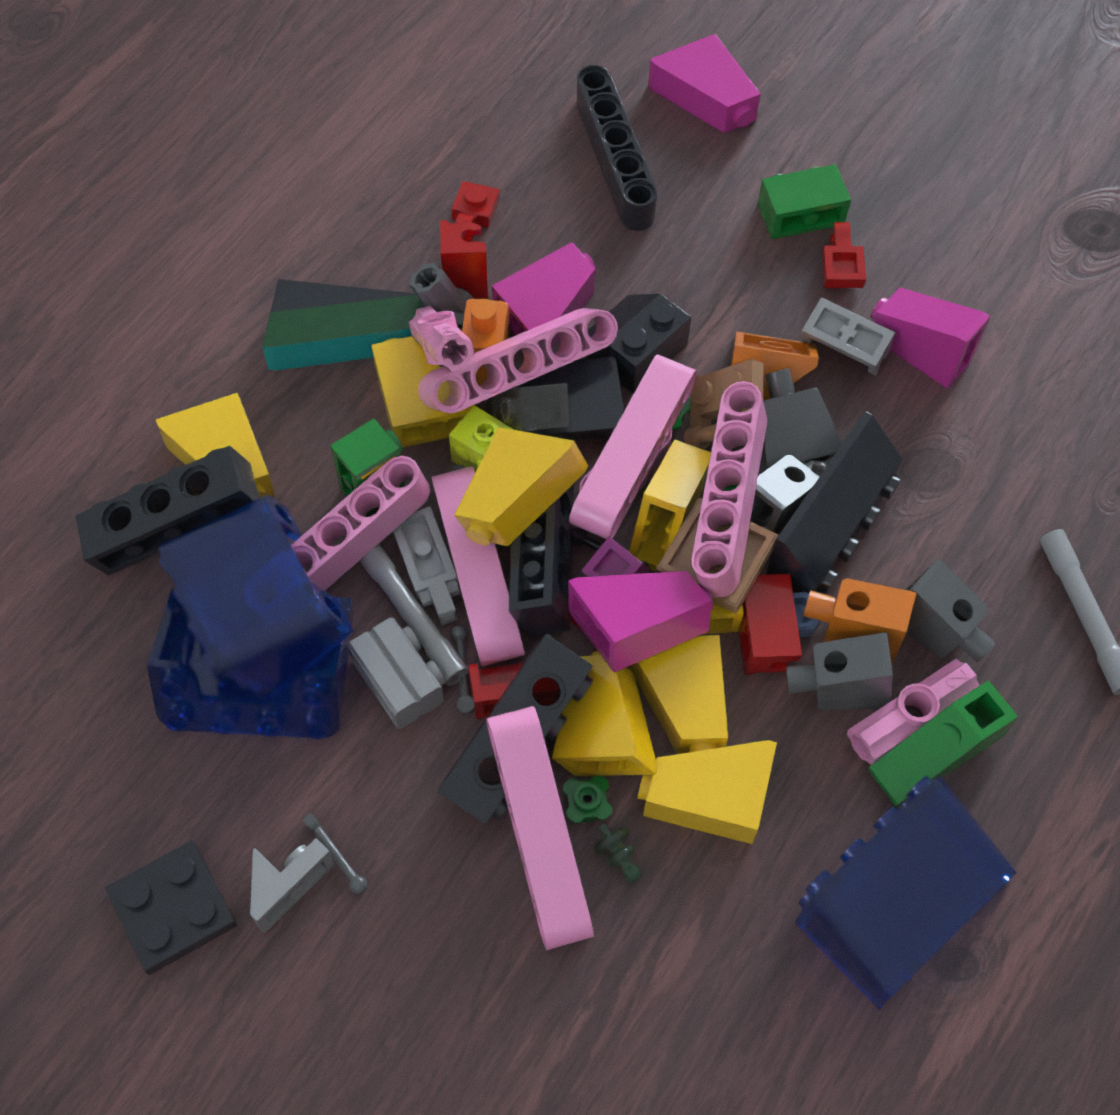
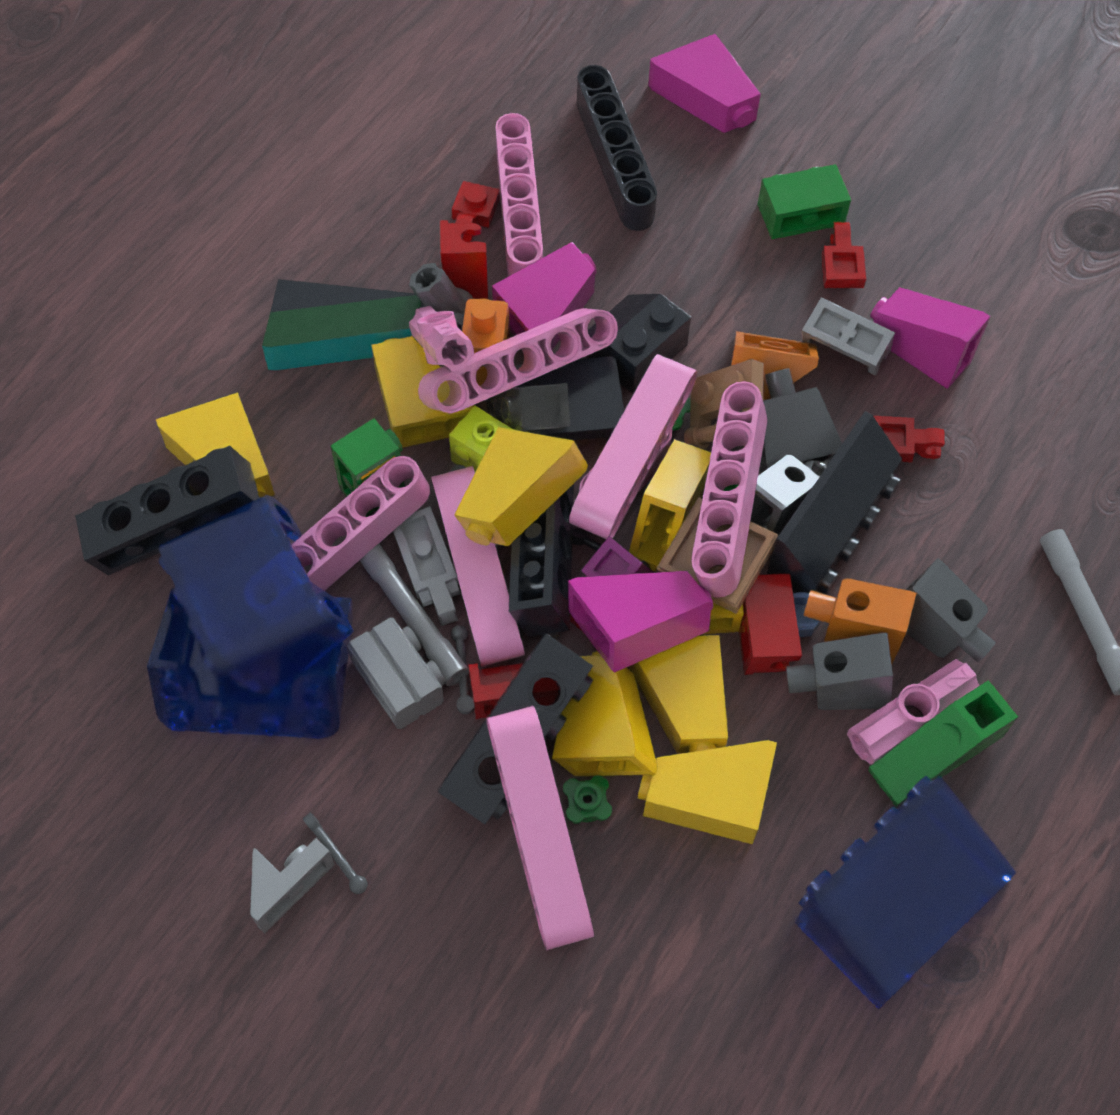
(170, 907): black plate -> none
(518, 192): none -> bright pink beam
(620, 853): clear green hair -> none
(910, 440): none -> red plate

